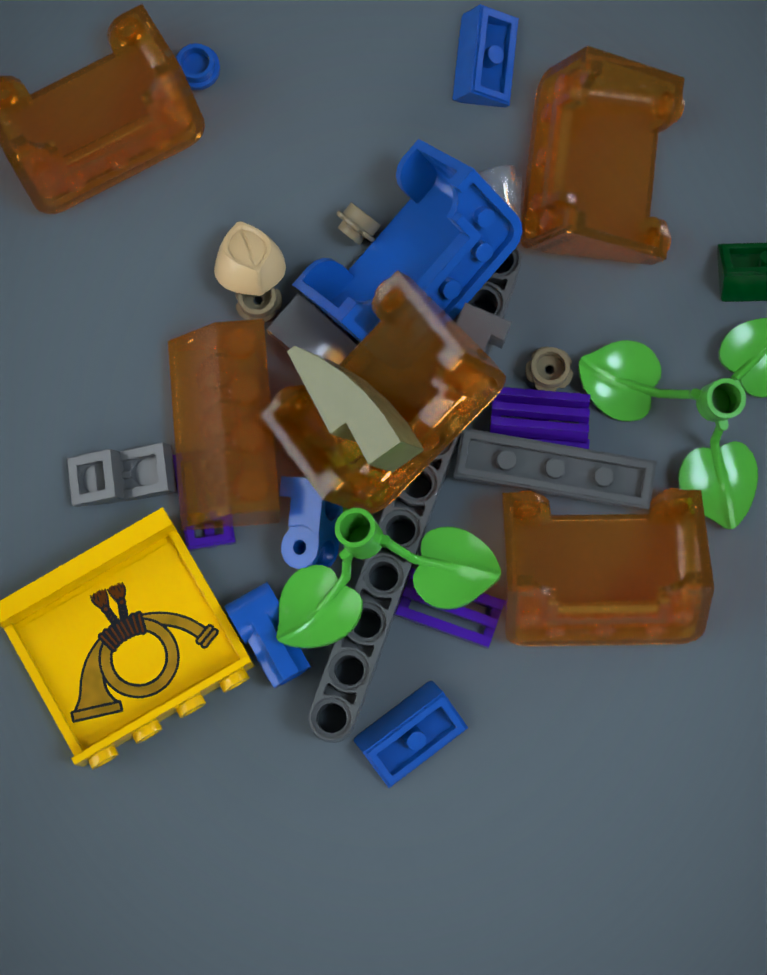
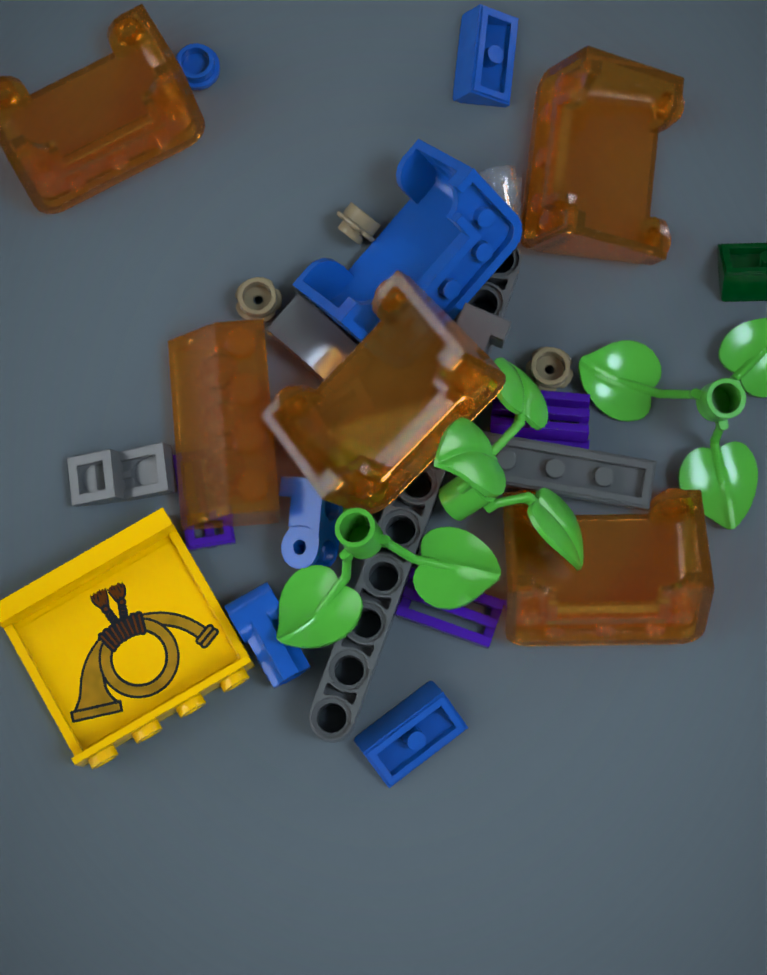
(249, 261): tan hat -> none
(356, 411): slope -> none
(481, 479): none -> bright green plant

